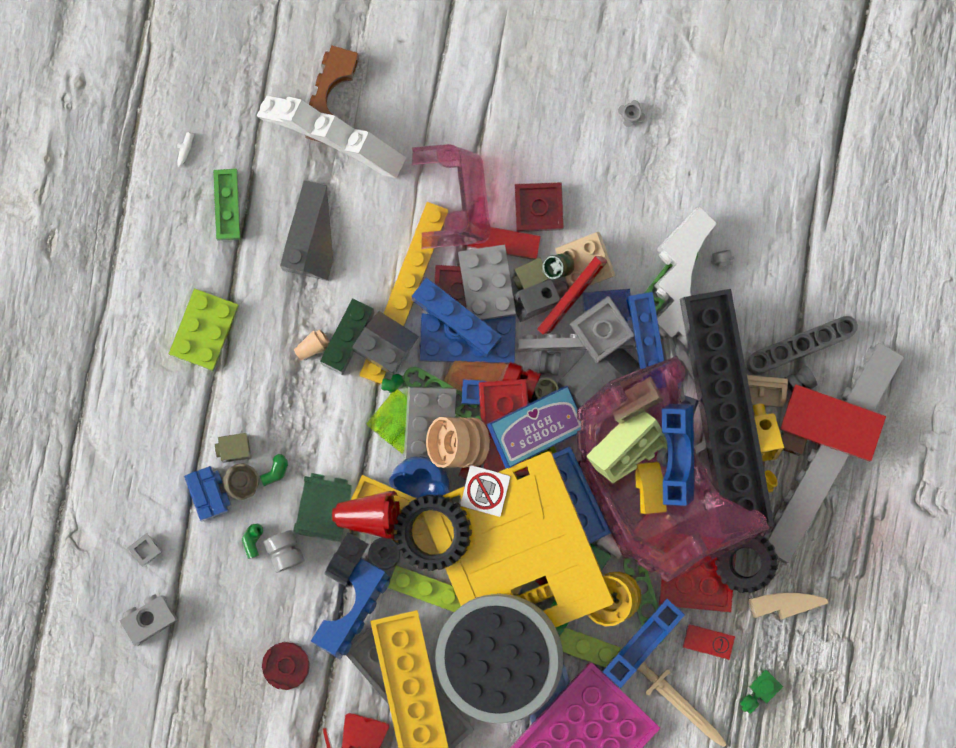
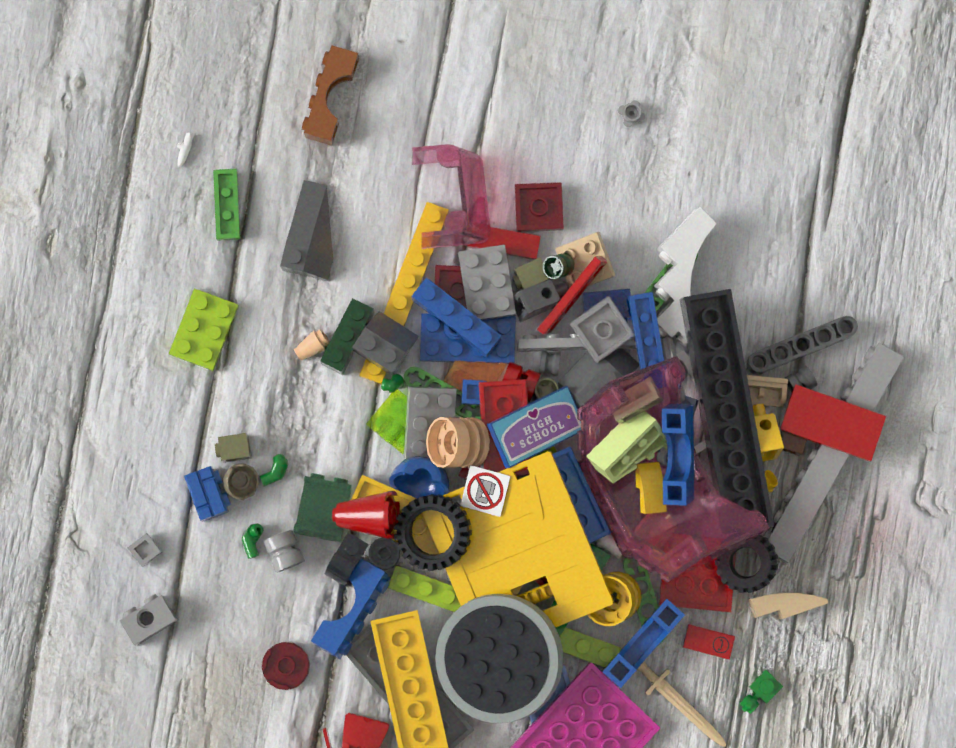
(334, 132): white arch -> none
(722, 258): light grey plate -> none

